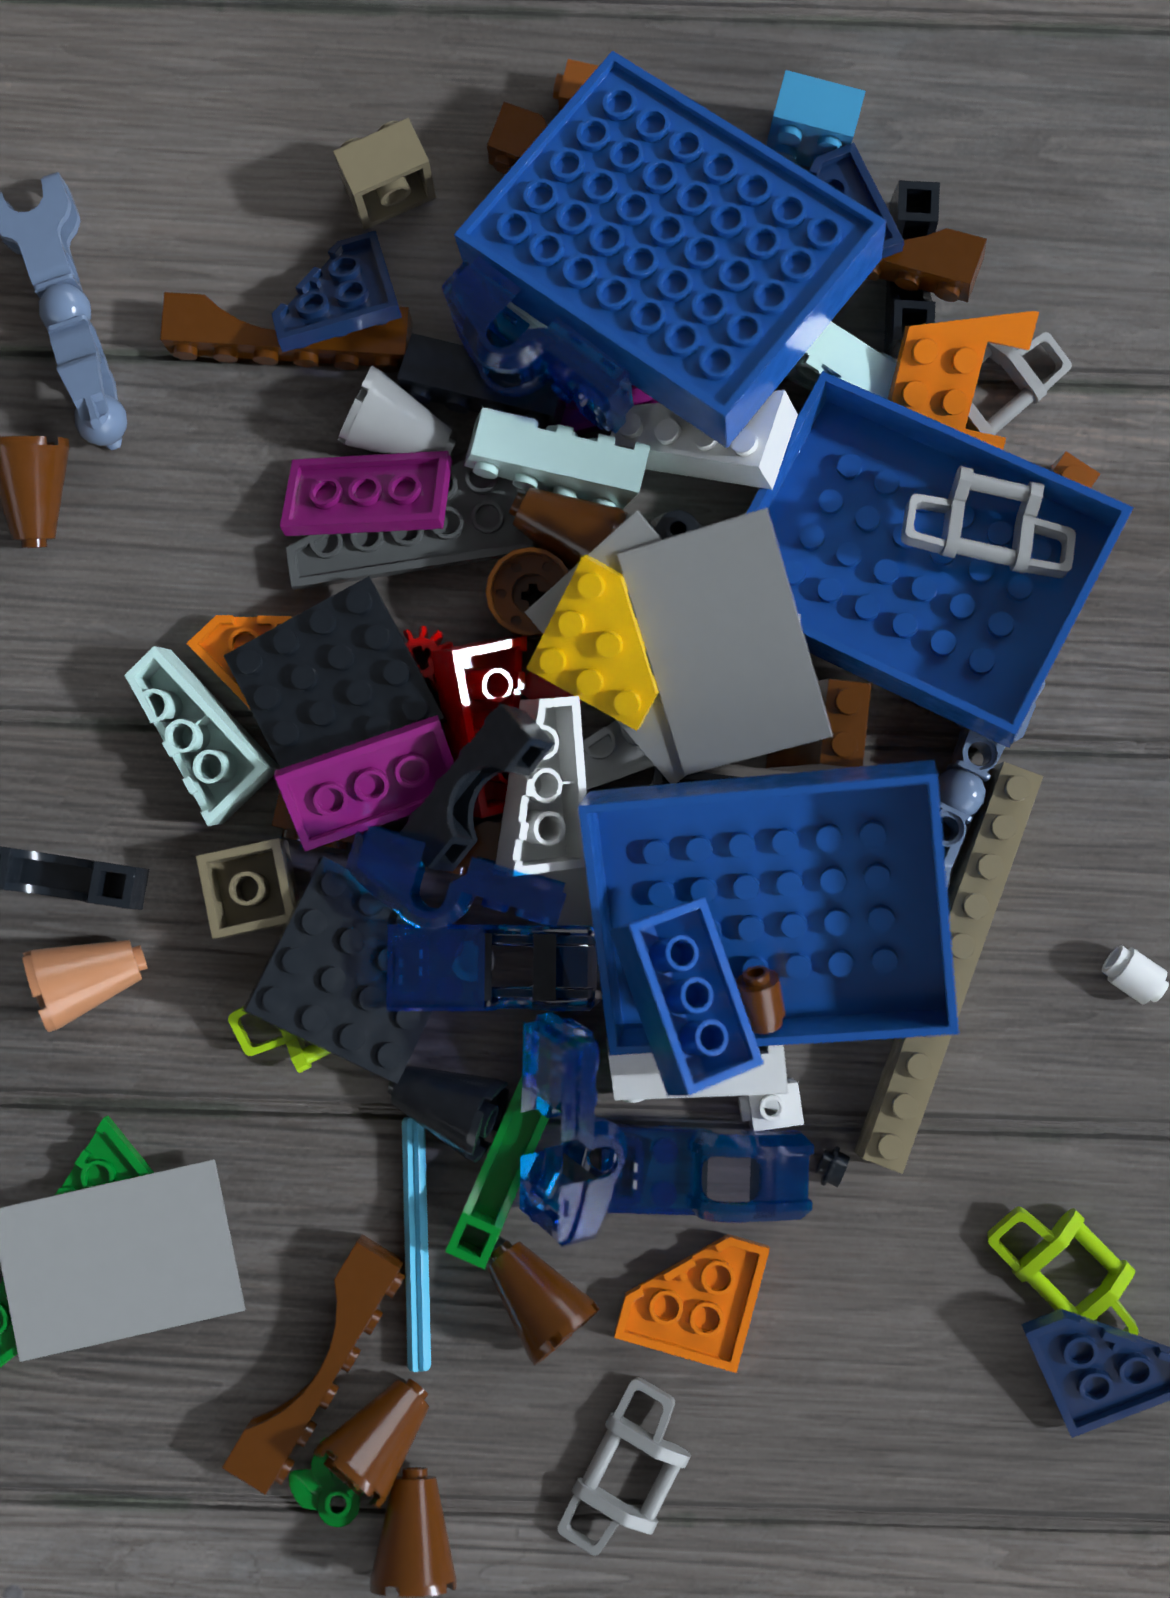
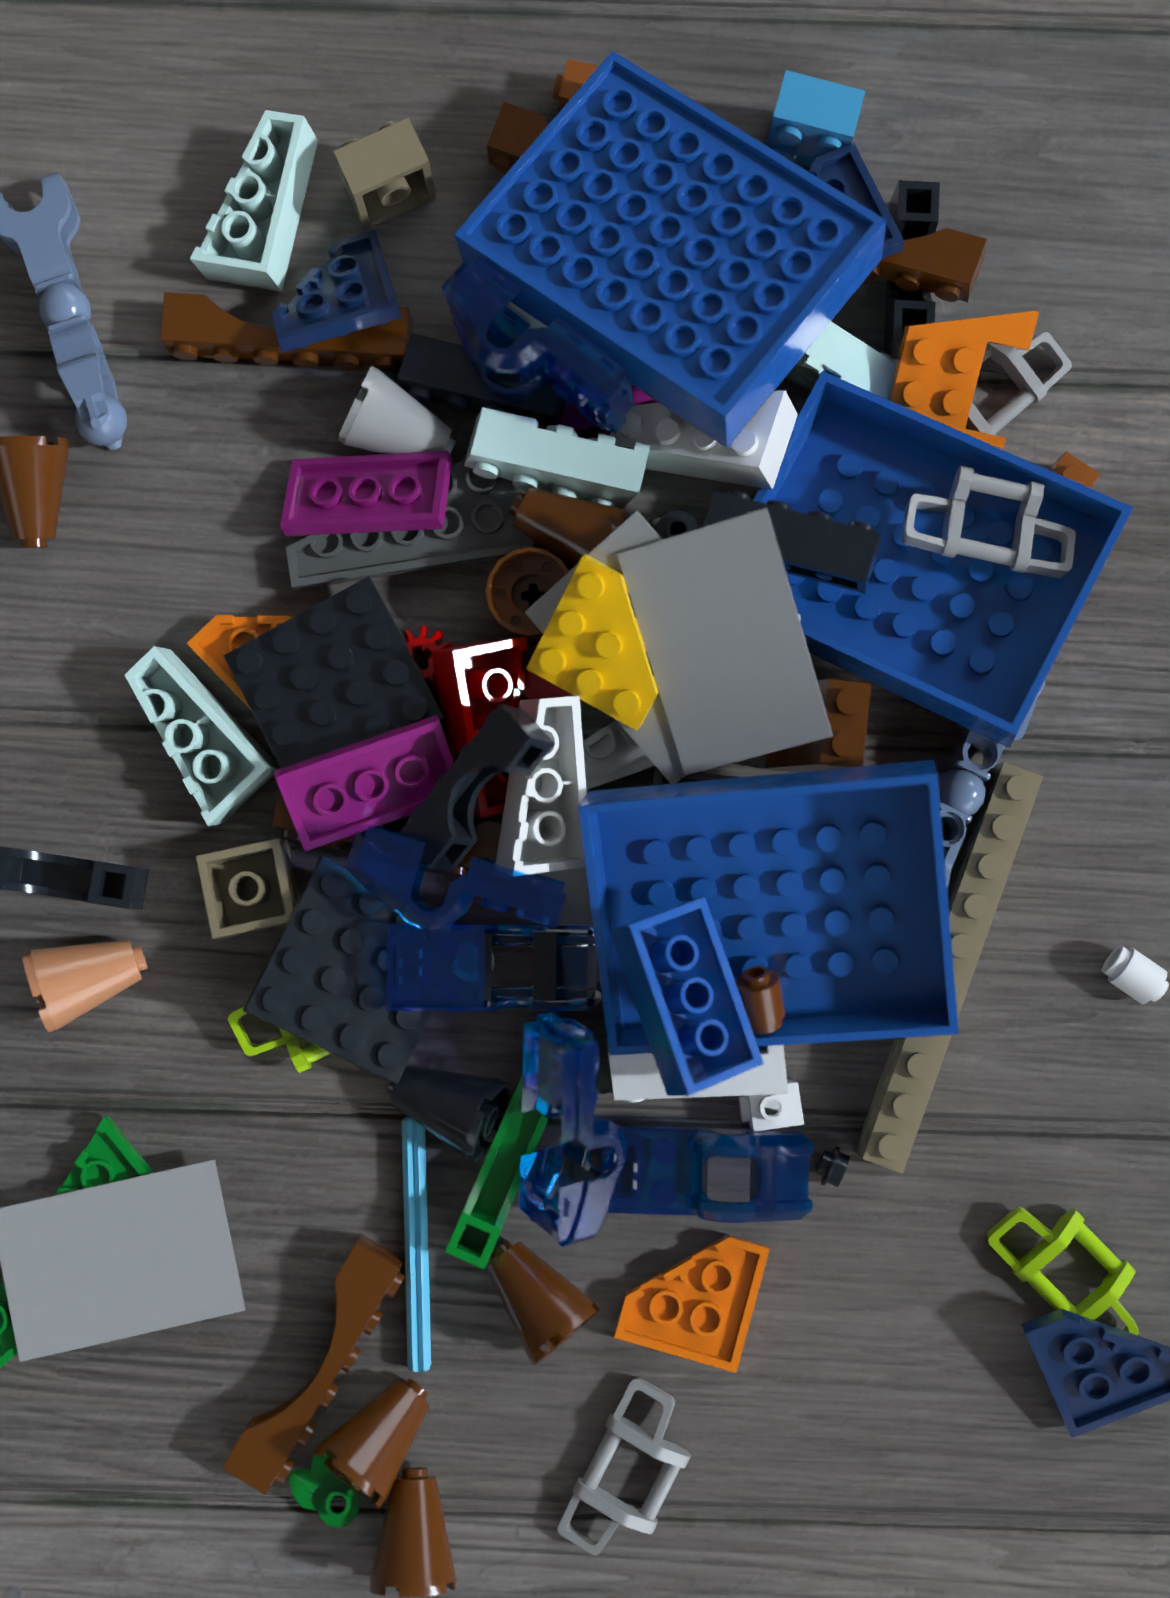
(260, 215): none -> light aqua wedge
(810, 542): none -> black brick

